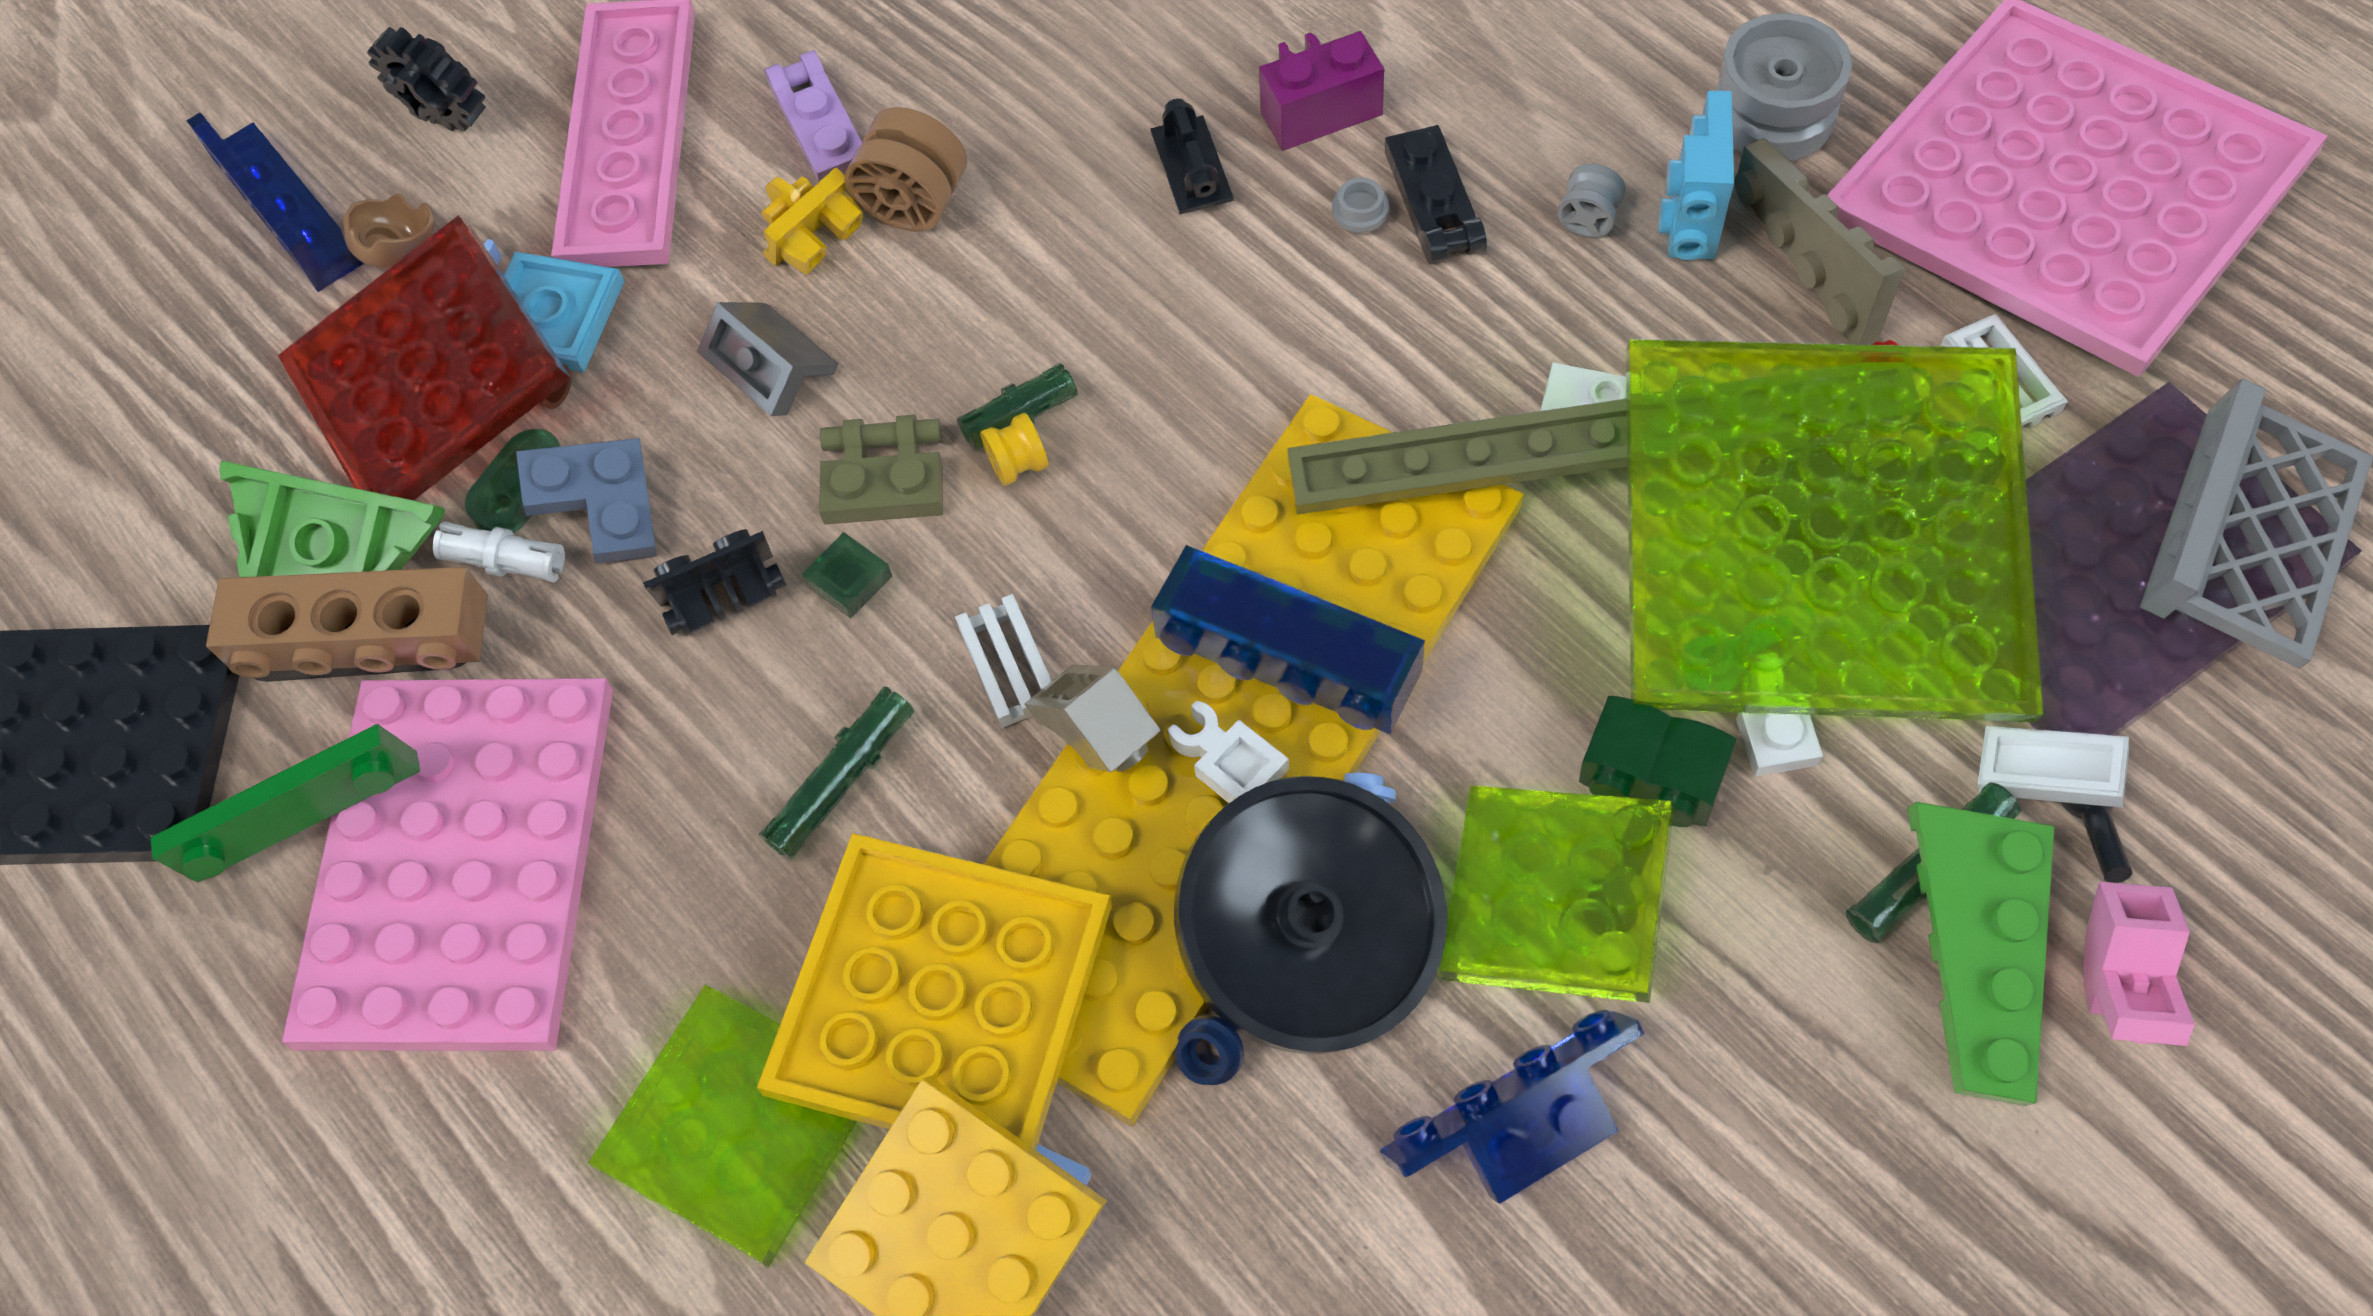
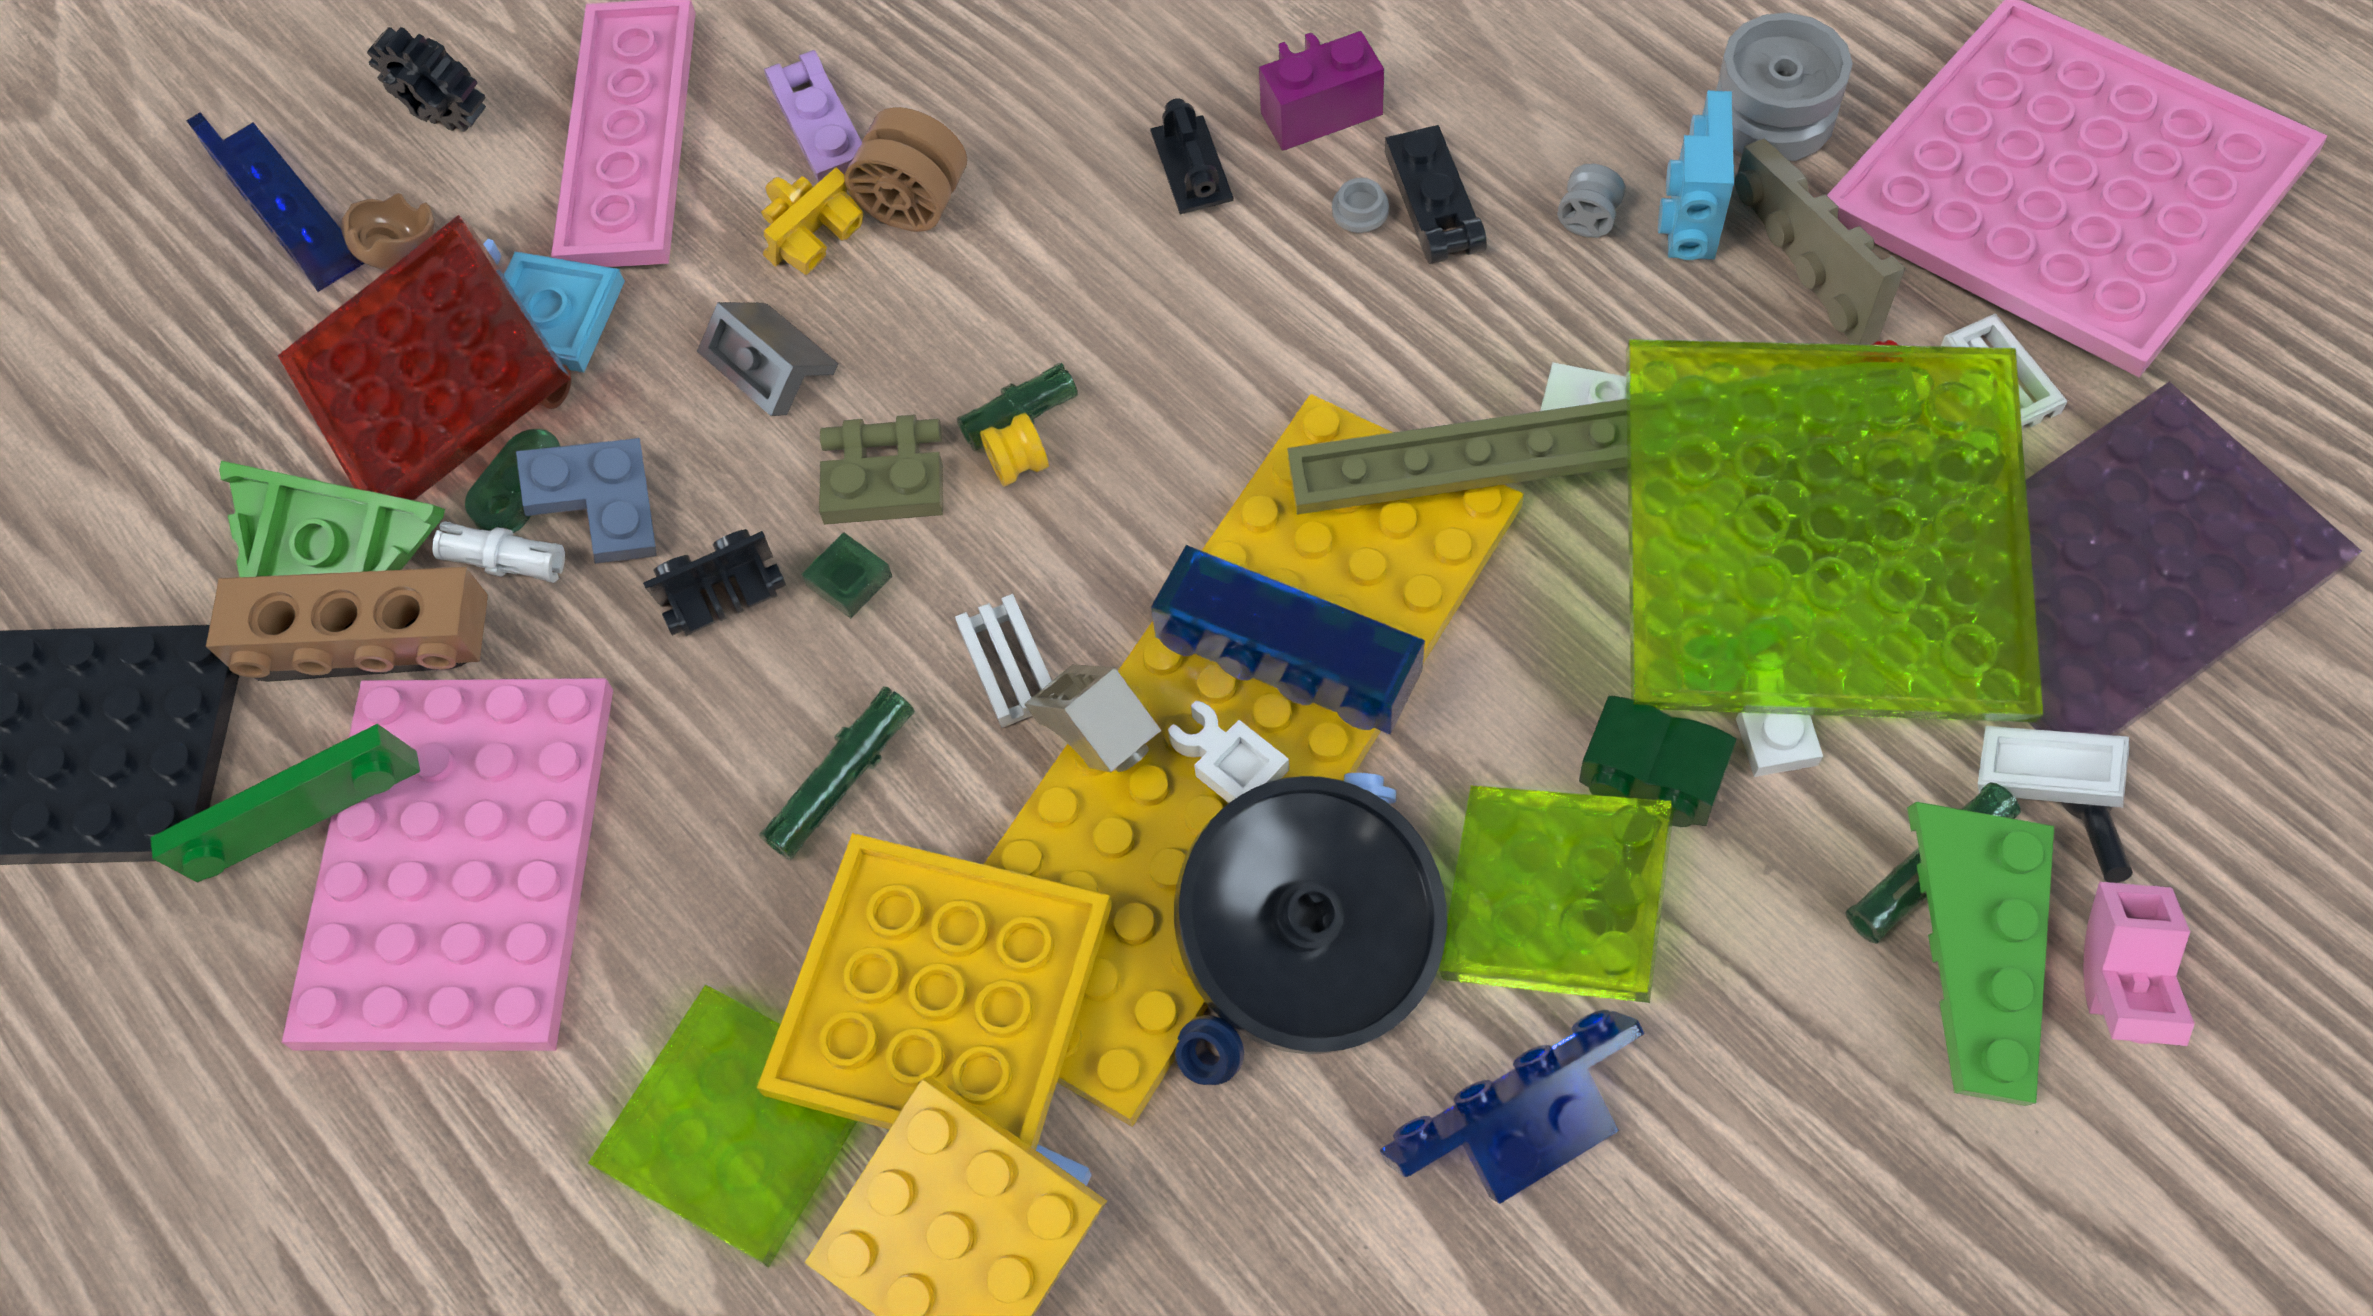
(2203, 512): light grey fence -> none

